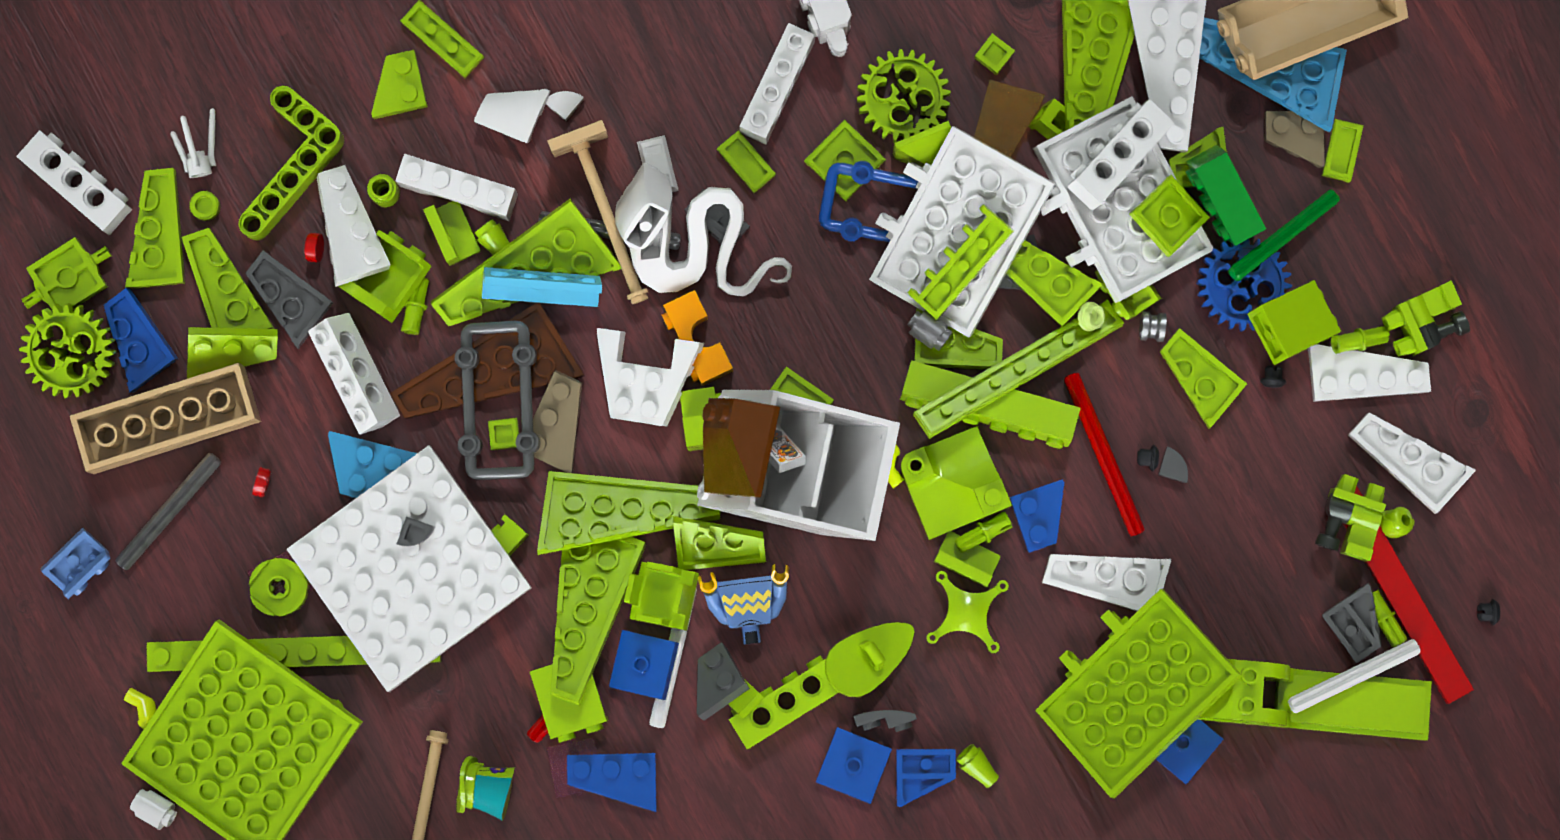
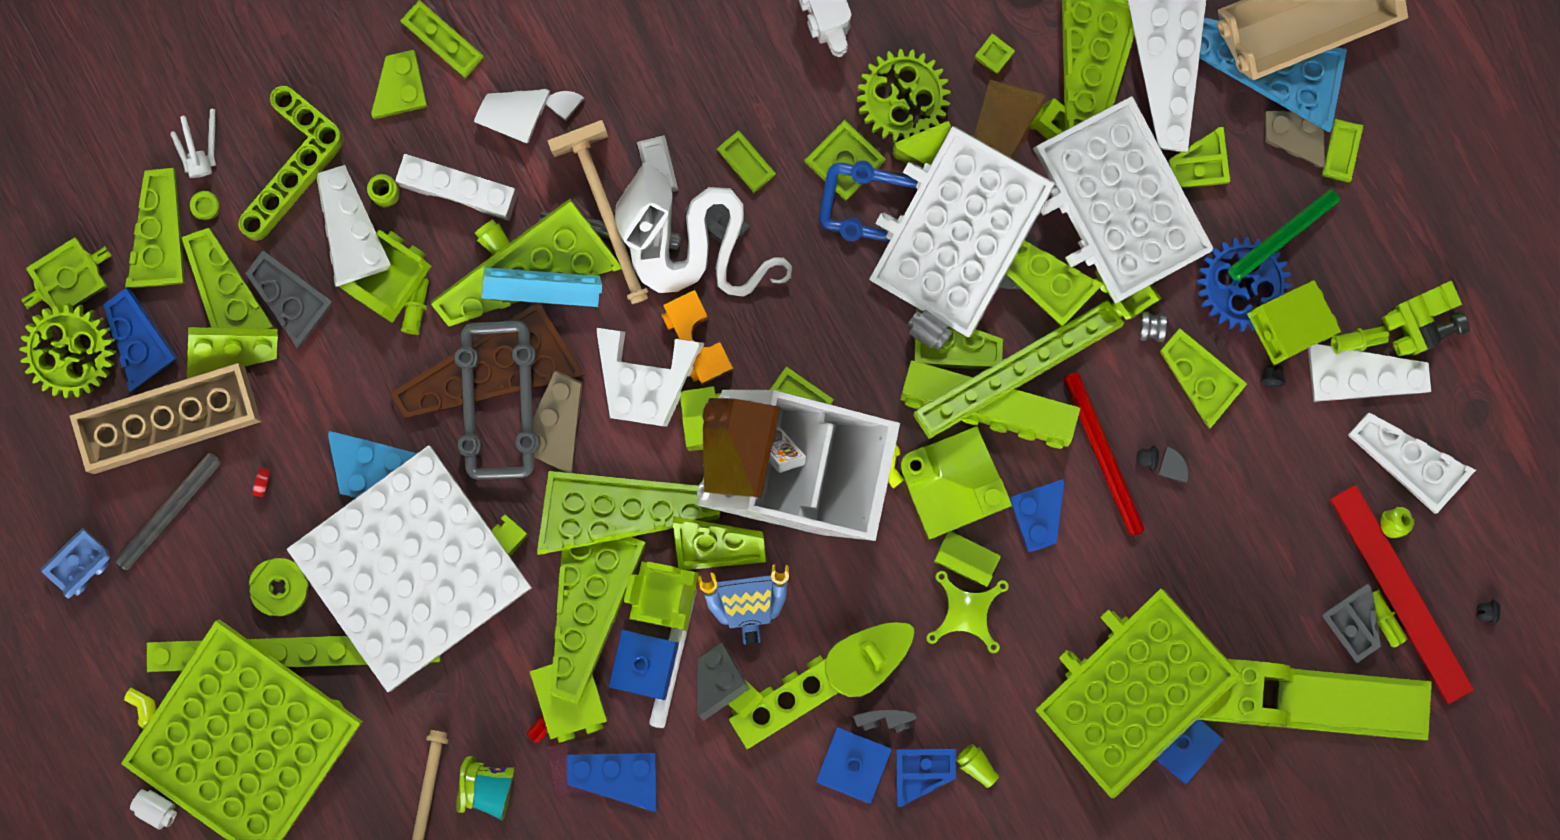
(38, 156): white brick -> none
(314, 247): red tile -> none
(353, 373): white brick -> none
(414, 532): dark grey tile -> none
(452, 232): lime panel -> none
(503, 433): lime tile -> none
(777, 83): white brick -> none
(963, 264): lime hinge -> none
(984, 532): lime axle -> none
(1091, 316): yellowish green plate -> none
(1109, 579): white wing -> none
(1150, 122): white brick -> none
(1169, 215): lime tile -> none
(1224, 195): green brick -> none
(1354, 676): white axle -> none
(1358, 512): lime hips -> none

